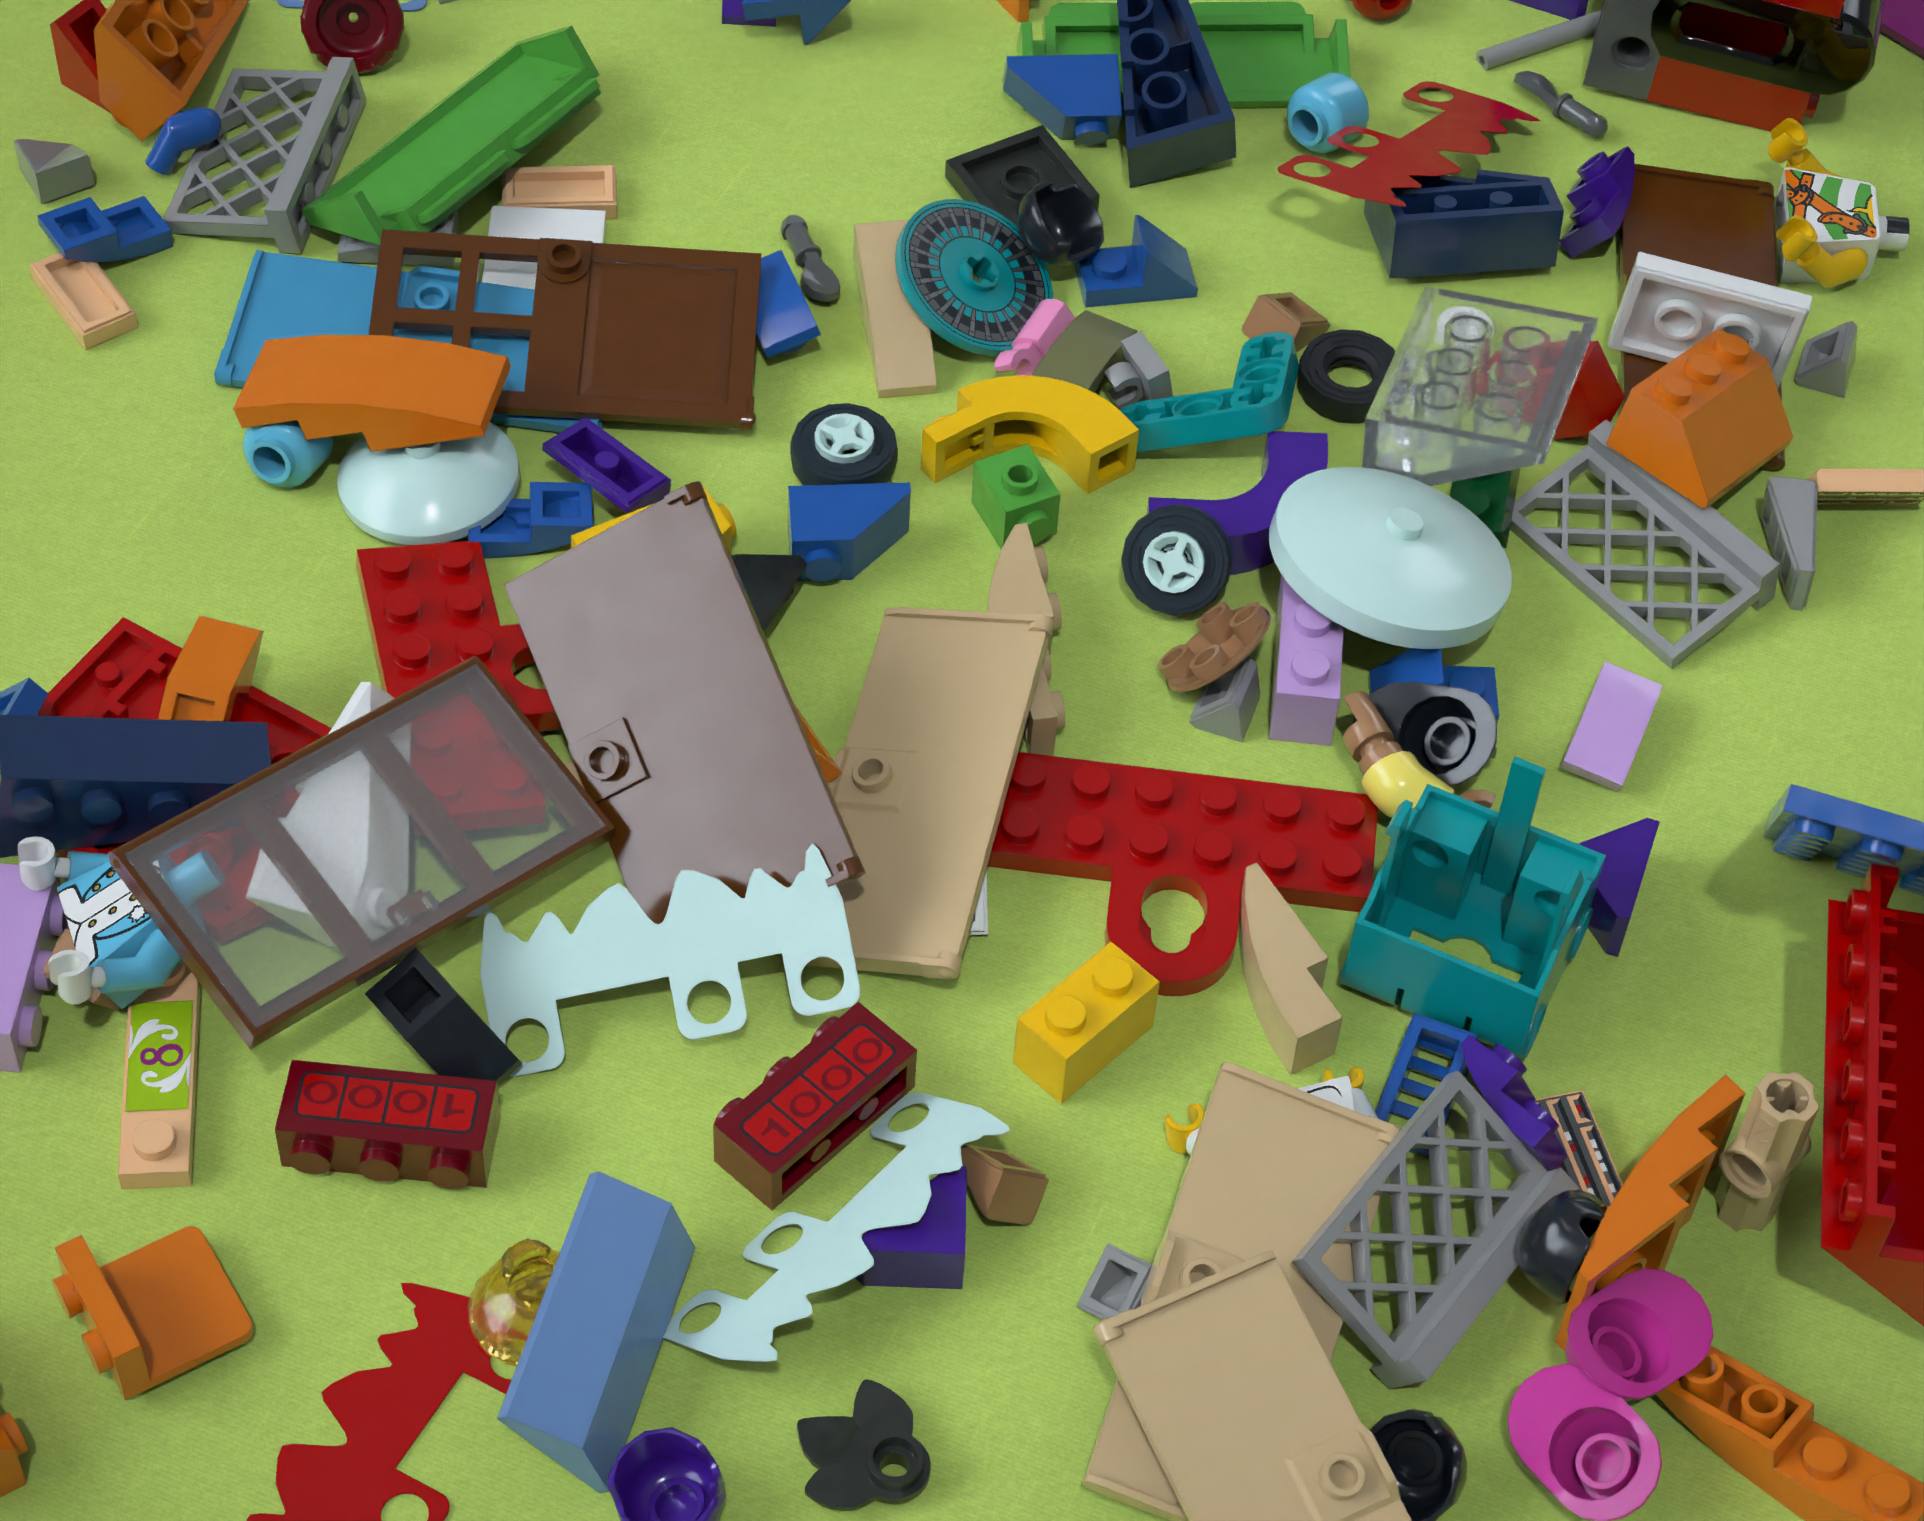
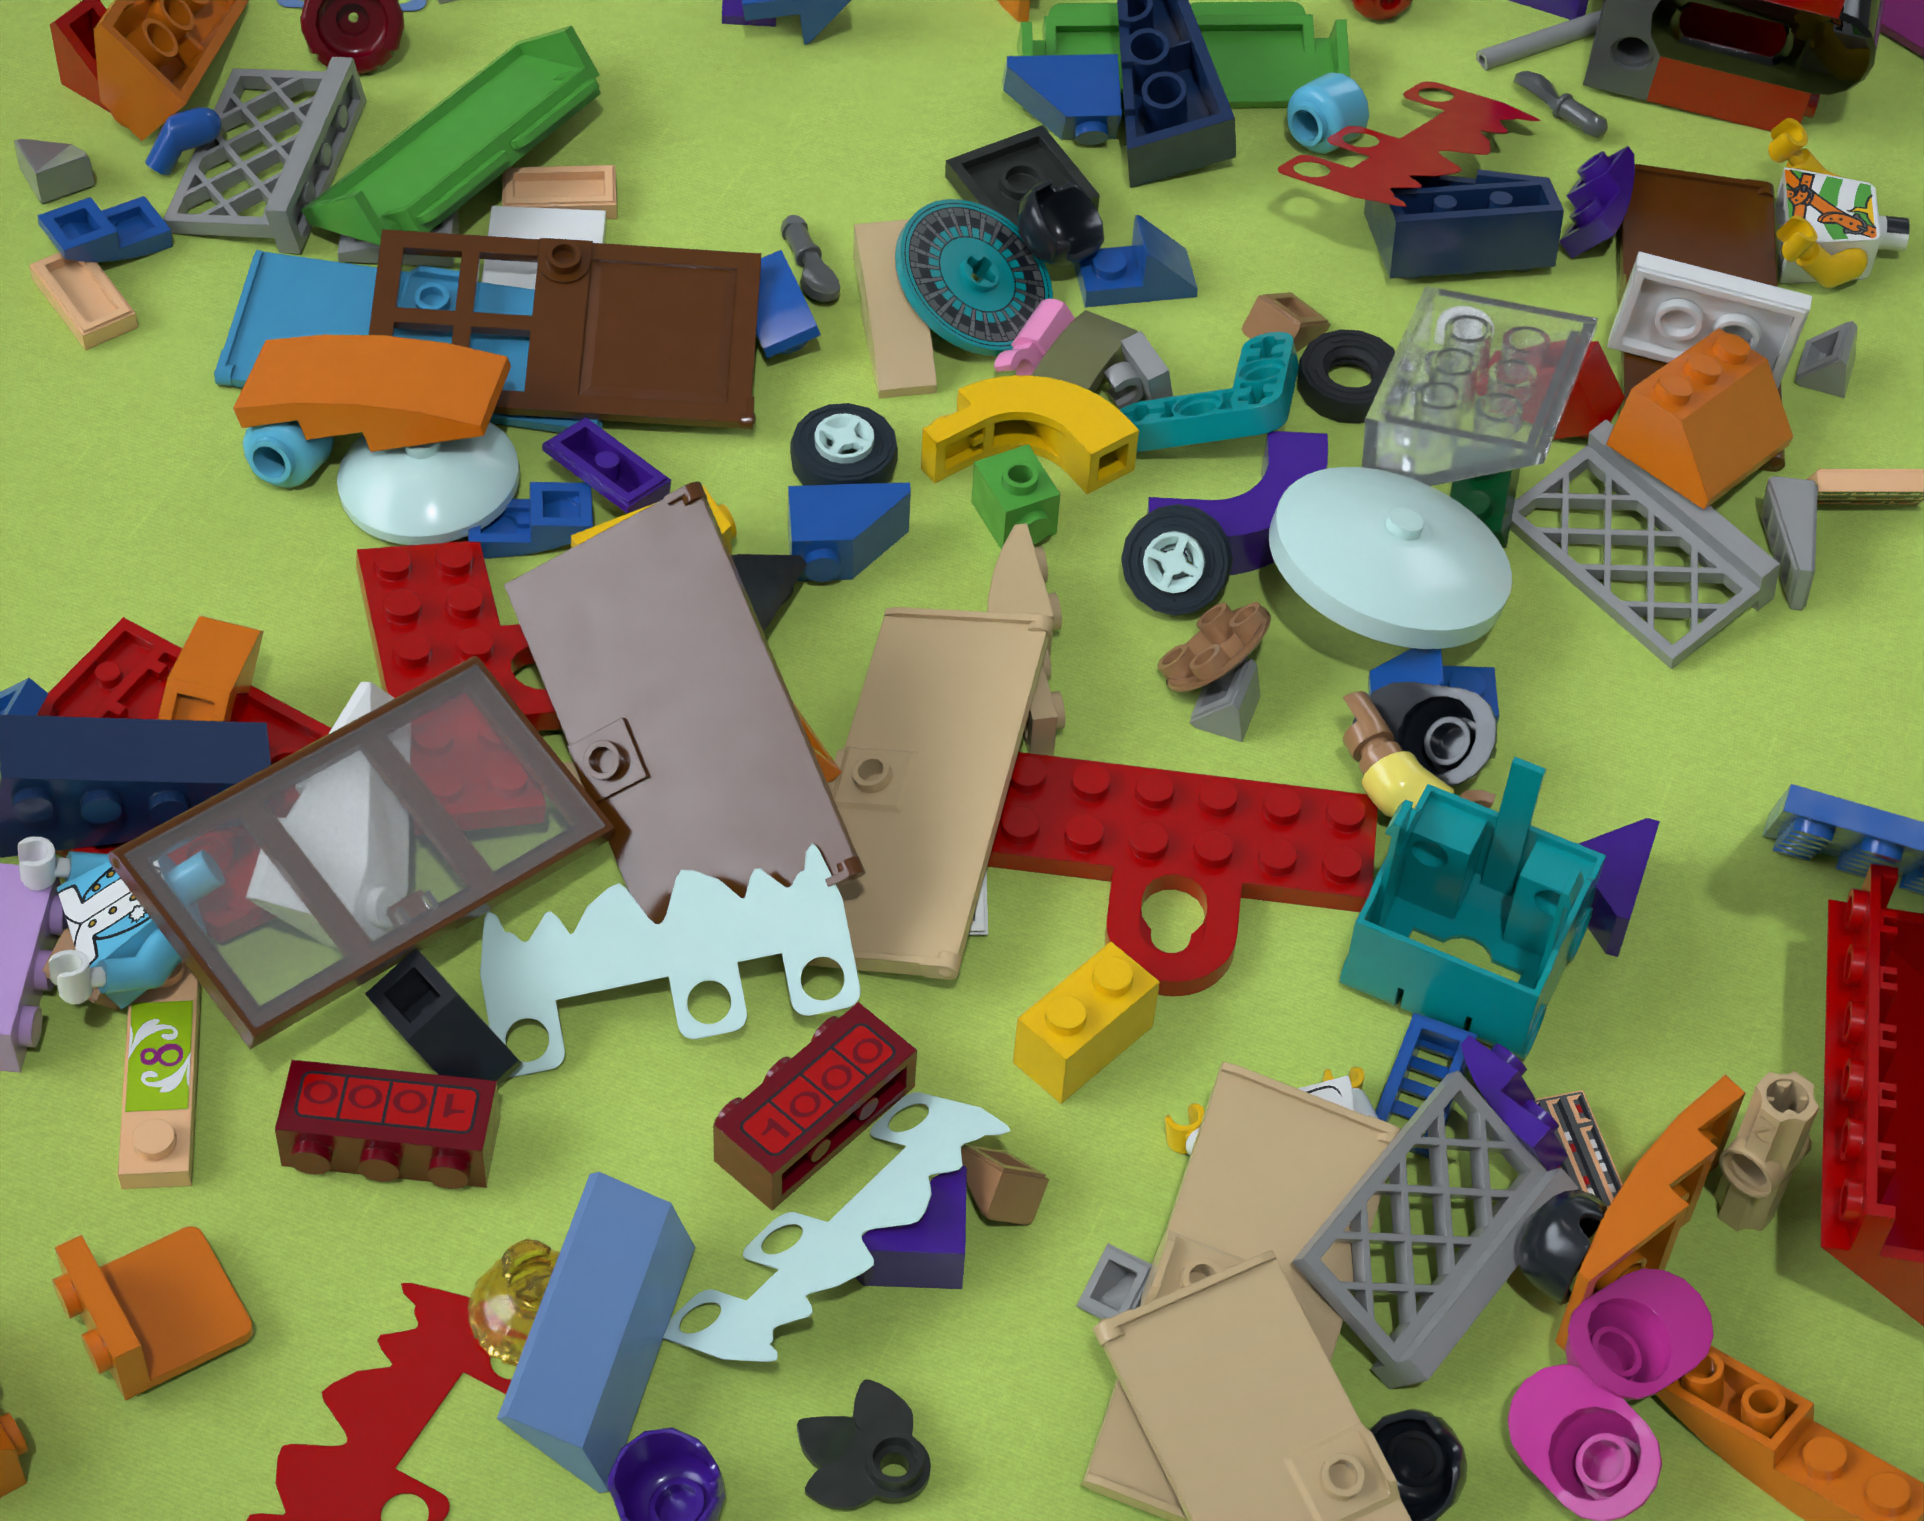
(1285, 976): tan slope -> none
(1304, 672): lavender brick -> none
(1611, 726): lavender slope -> none

